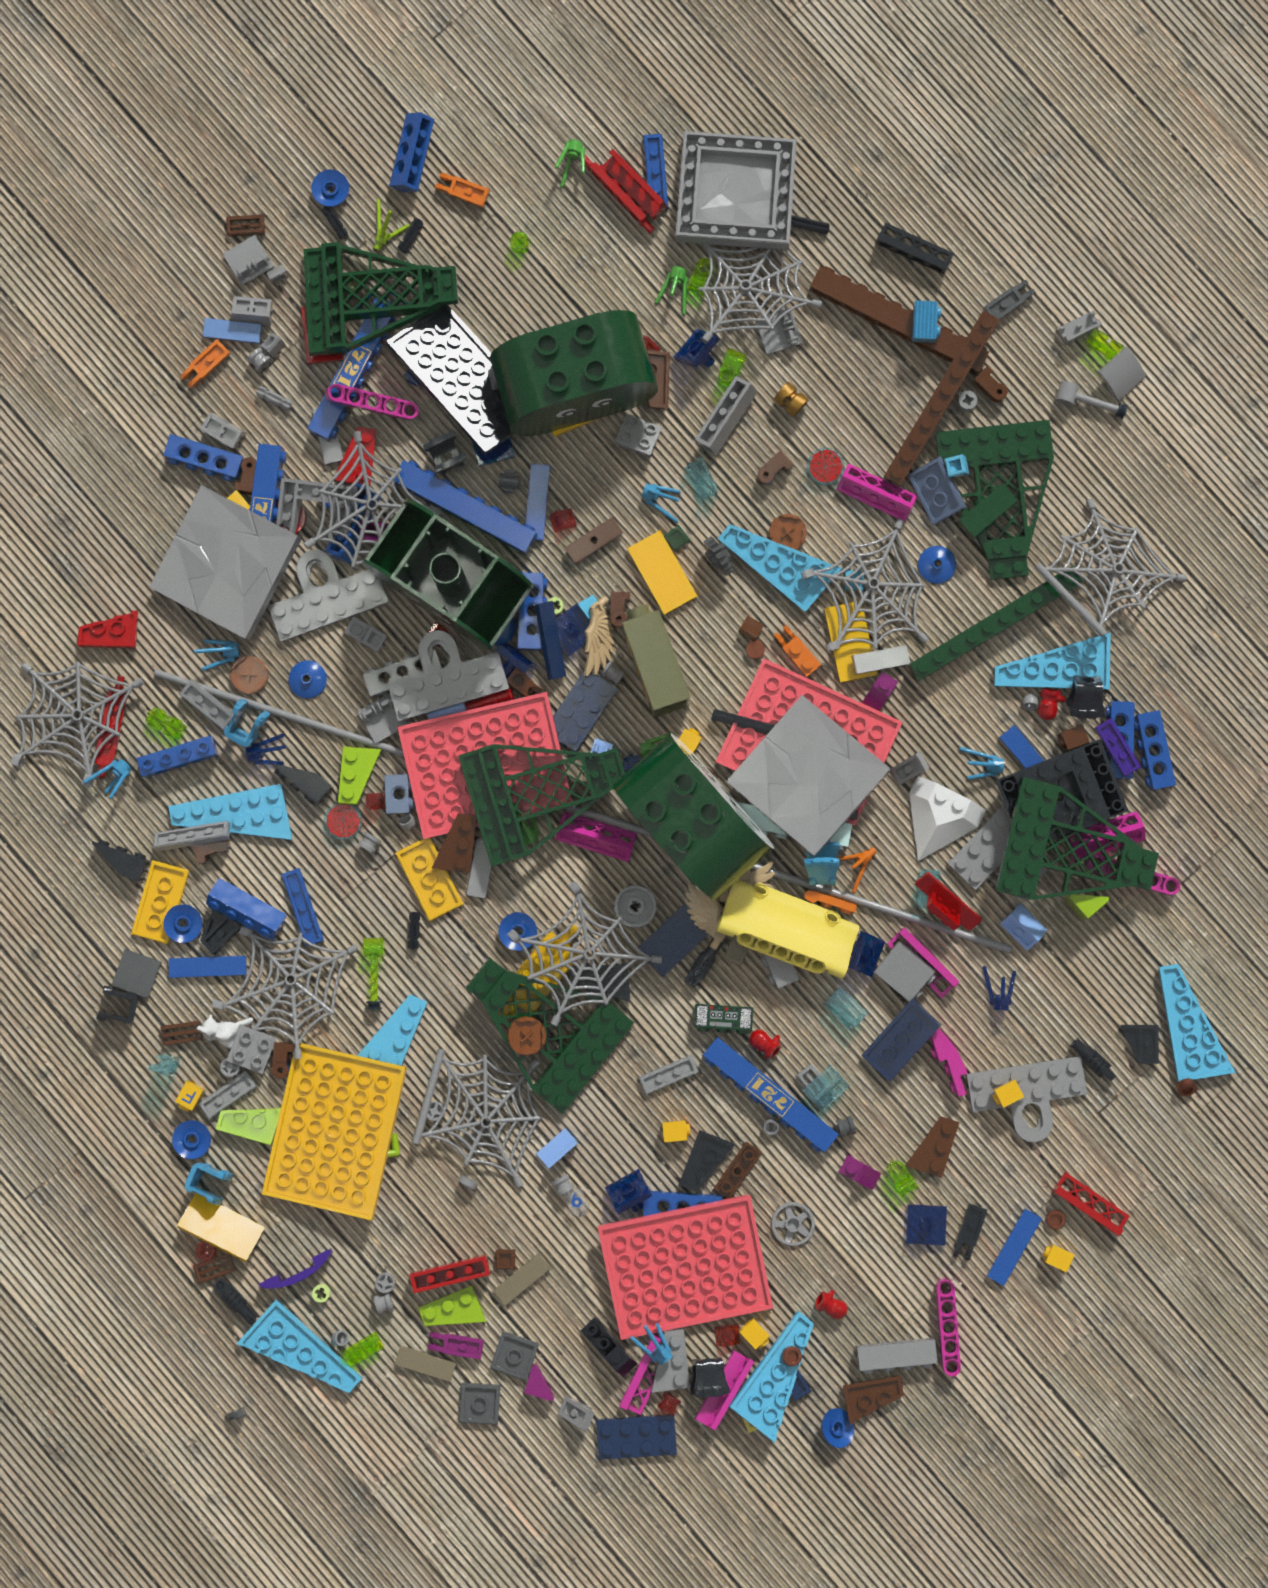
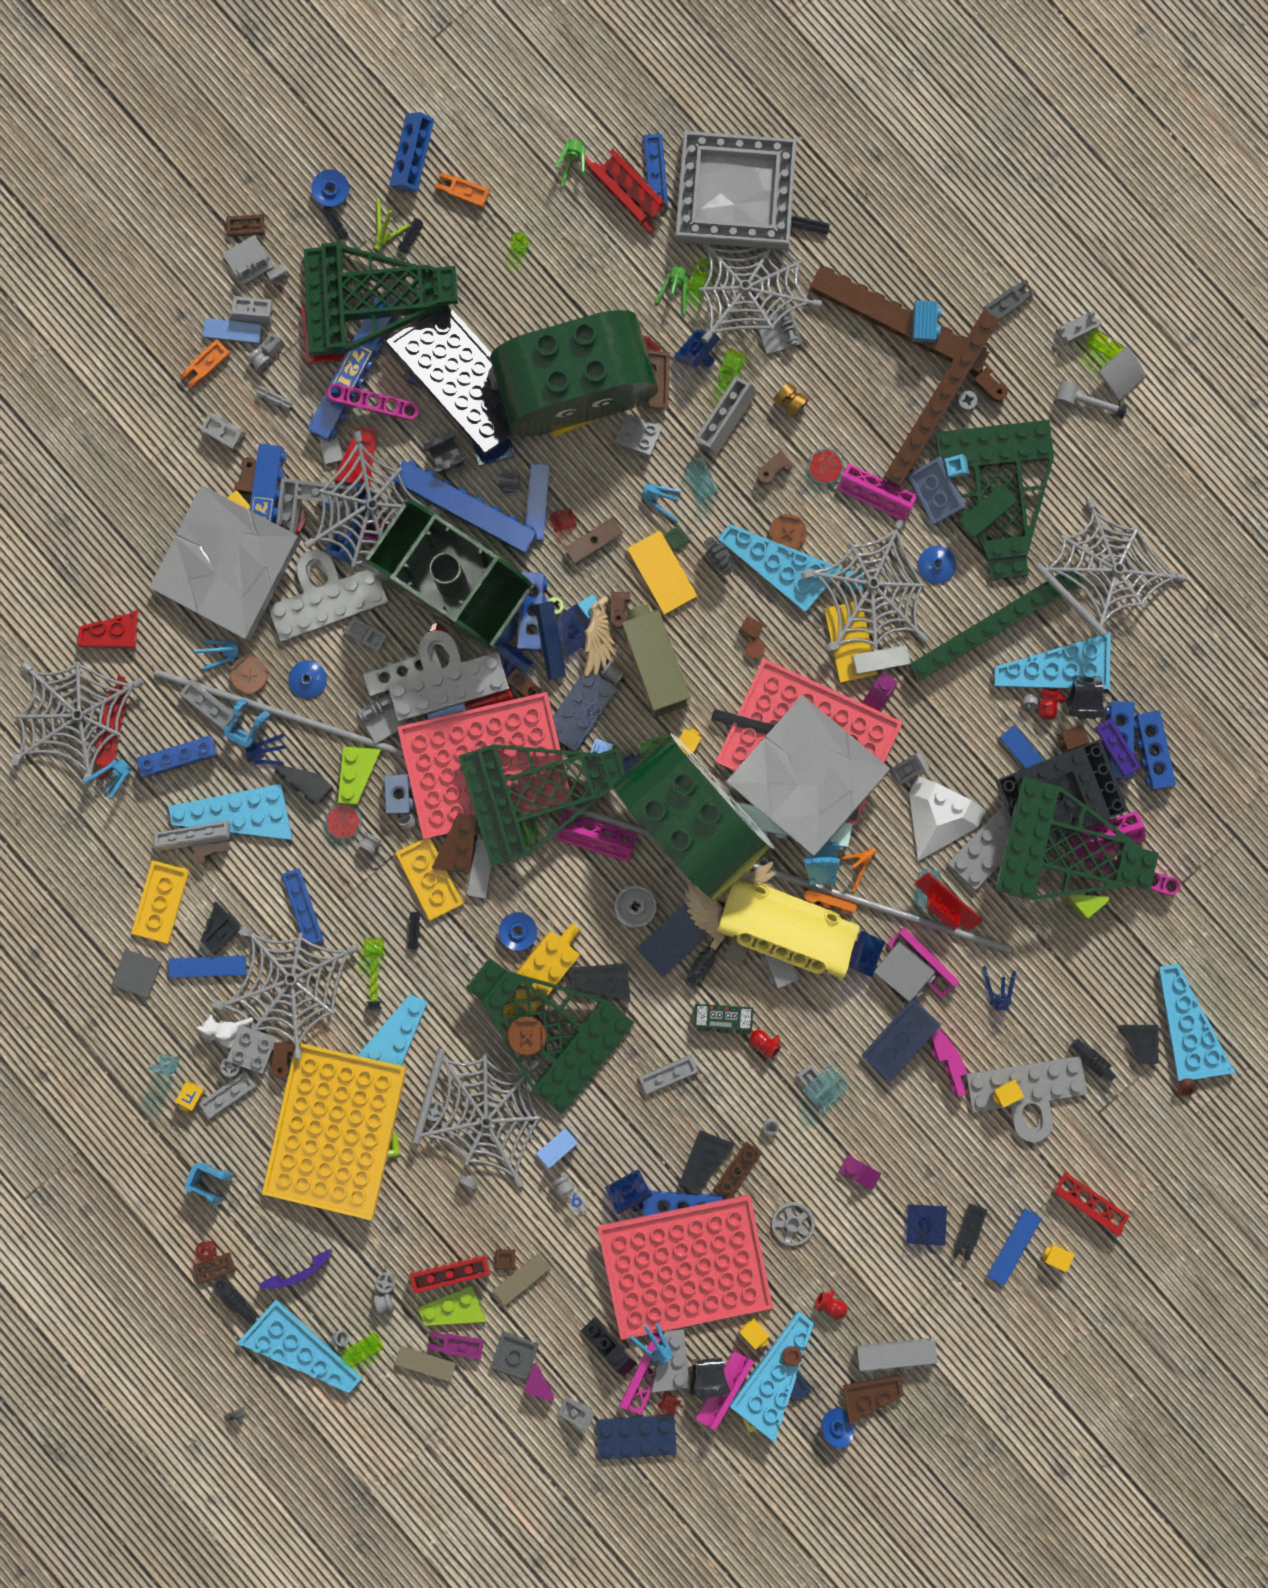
(103, 1015): black piece -> none
(125, 864): black slope -> none
(158, 718): clear neon green hinge -> none
(165, 1035): reddish brown tile -> none
(177, 445): blue brick -> none
(179, 933): blue dish -> none
(182, 1143): blue dish -> none
(221, 1227): tile -> none
(246, 909): brick -> none
(250, 1124): lime wing -> none
(326, 1291): yellowish green bush -> none
(375, 801): clear red slope -> none
(479, 1403): dark grey tile -> none
(561, 1009): light grey animal -> none
(675, 1131): yellow brick -> none
(727, 1335): clear red slope -> none
(770, 1094): blue brick -> none
(798, 652): orange hinge -> none
(845, 1008): clear light blue hinge -> none
(846, 1126): dark grey wheel -> none
(903, 1180): clear neon green piece -> none
(913, 252): black fence -> none
(934, 1150): reddish brown wing -> none
(951, 1336): dark pink beam -> none
(993, 764): dark azure plant -> none
(1023, 927): light blue panel -> none
(1055, 1219): copper tile -> none

